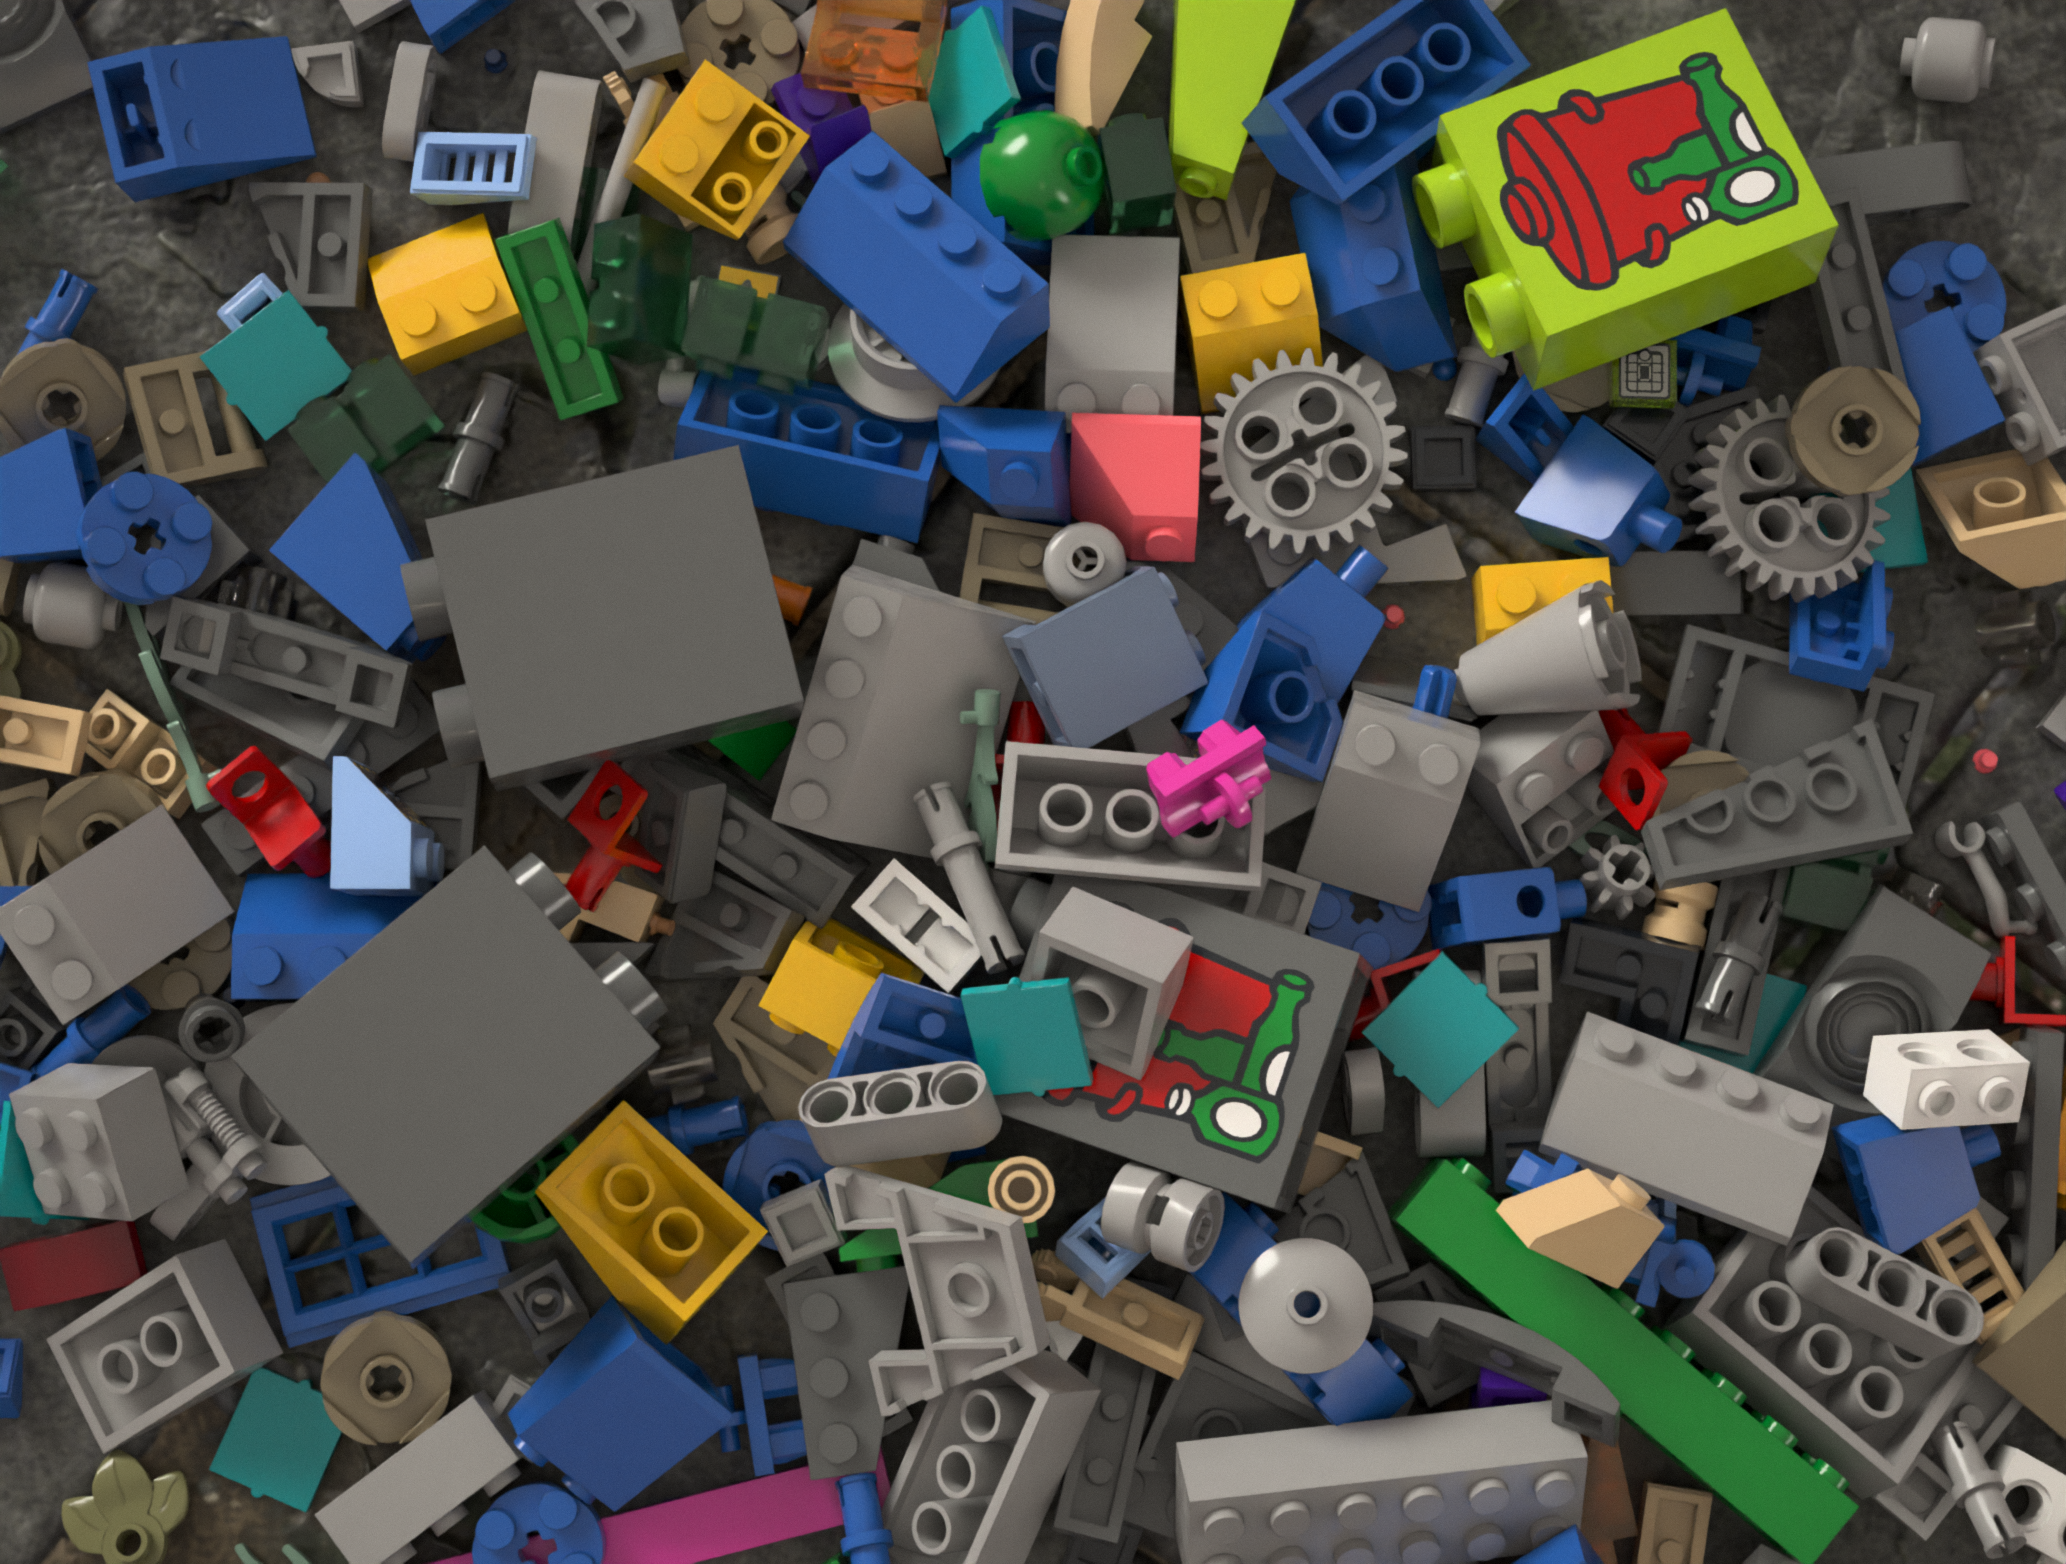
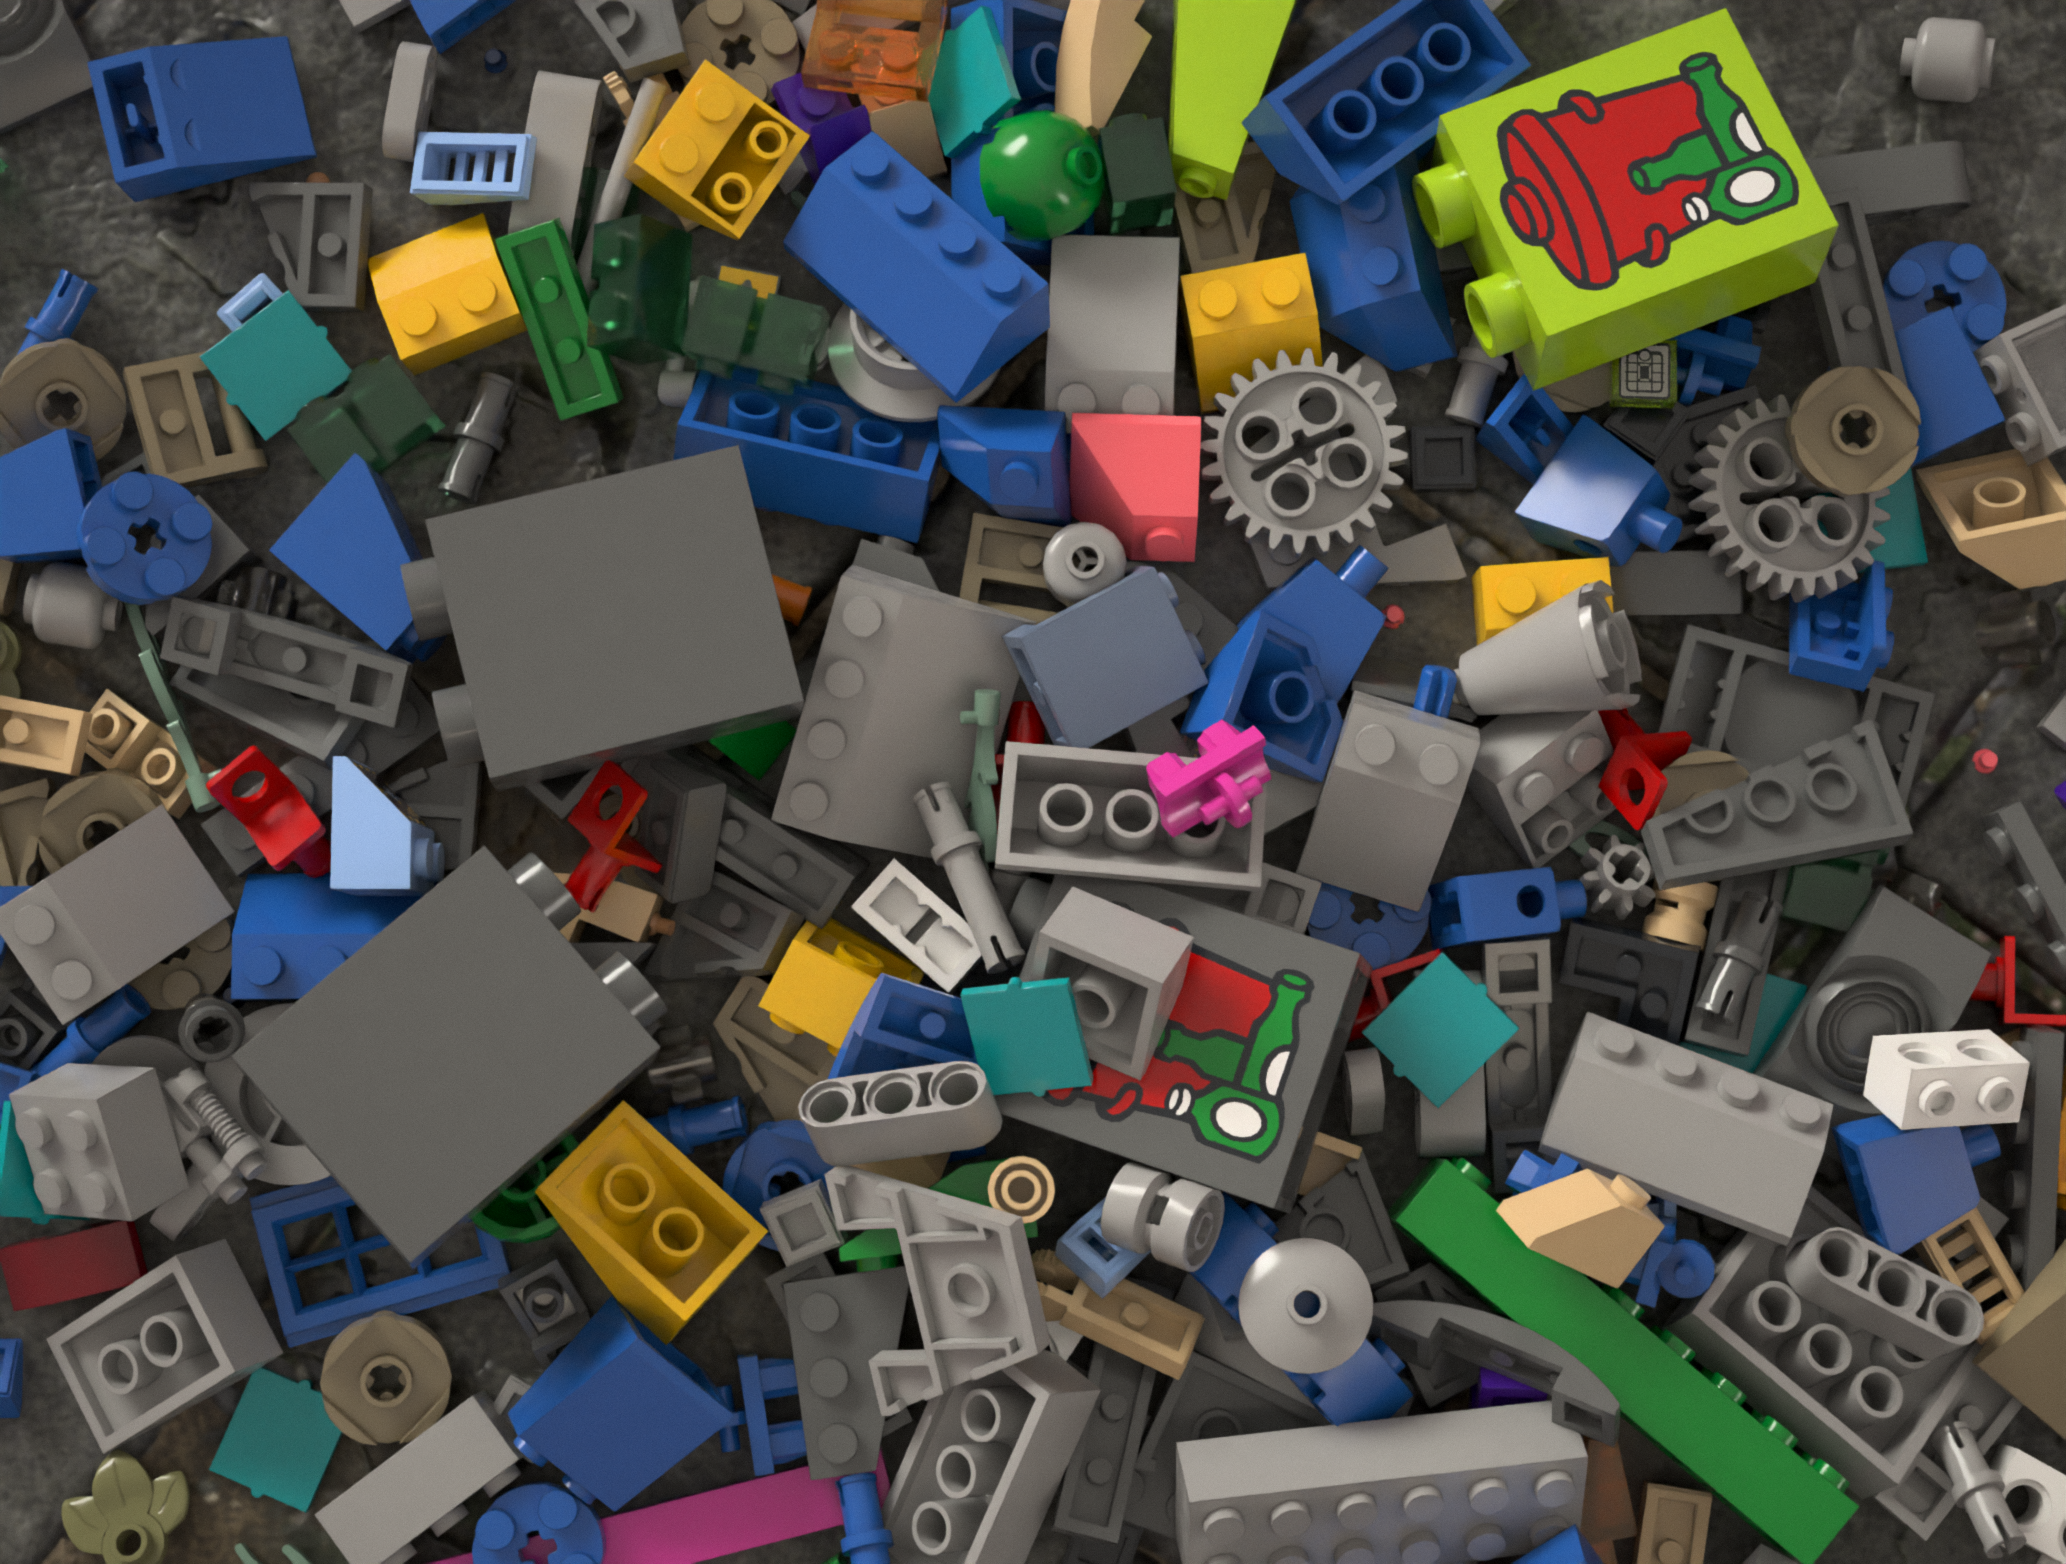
(332, 72): light grey tile -> none
(770, 228): tan wheel -> none
(1445, 369): blue piece -> none
(1988, 882): light grey piece -> none

